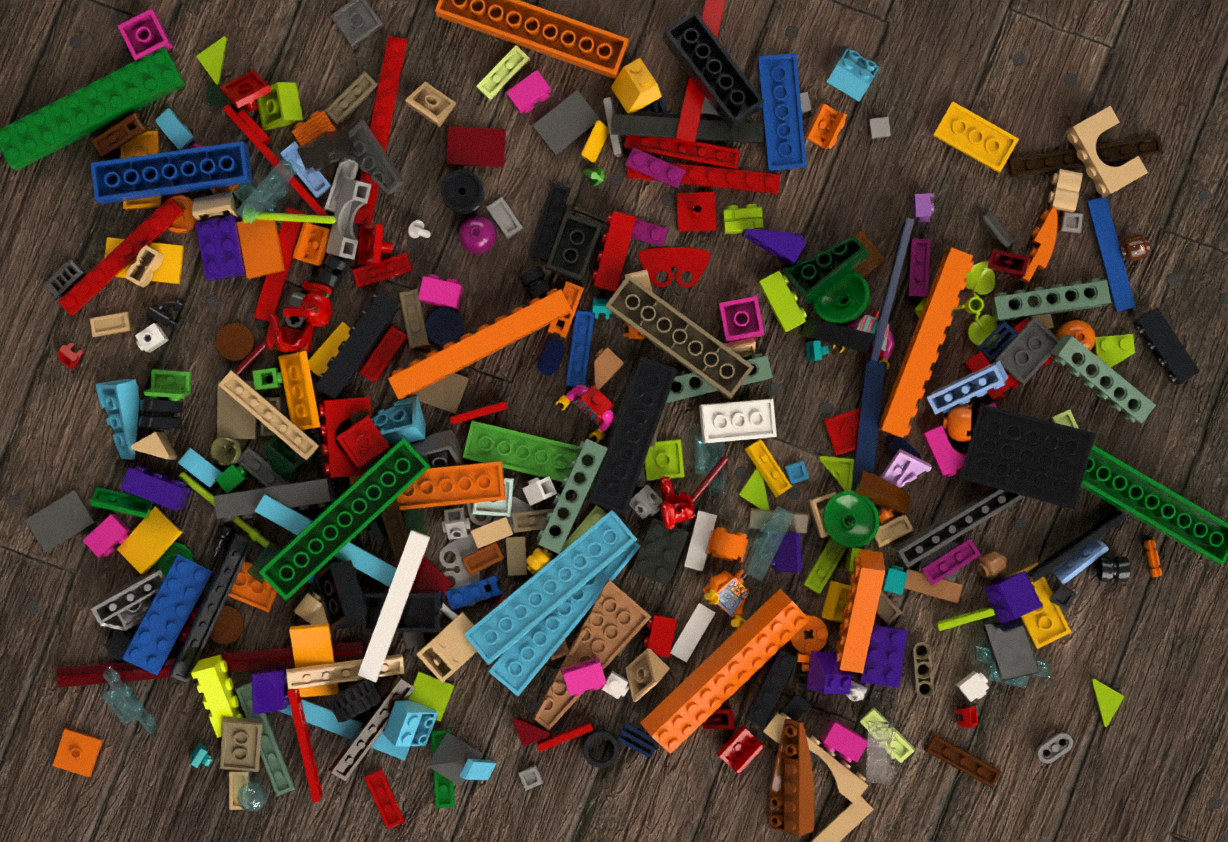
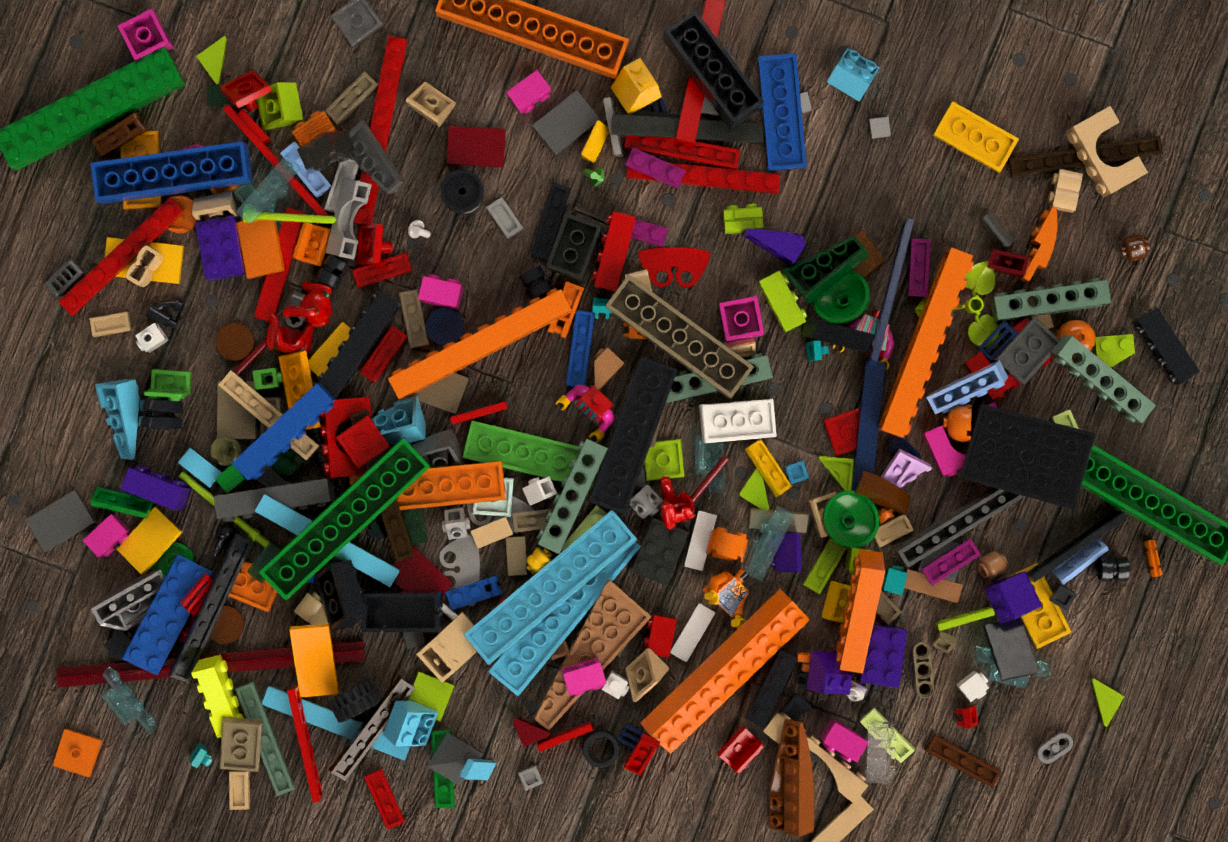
(68, 357): red tile -> none
(157, 445): tan slope -> none
(174, 129): medium azure slope -> none
(194, 606): none -> red tile
(252, 796): clear light blue hair -> none
(269, 691): dark purple slope -> none
(284, 431): none -> blue brick
(339, 672): tan tile -> none
(393, 606): white tile -> none
(477, 235): magenta cylinder -> none
(482, 558): dark orange tile -> none
(503, 72): yellowish green plate -> none
(551, 357): clear blue tile -> none
(641, 754): none -> red tile
(696, 211): red tile -> none
(720, 719): dark red slope -> none
(818, 640): orange plate -> none
(825, 126): orange bracket -> none
(922, 206): medium lavender brick -> none
(944, 641): none -> dark tan tile
(1071, 222): light grey tile -> none
(1110, 254): blue tile -> none

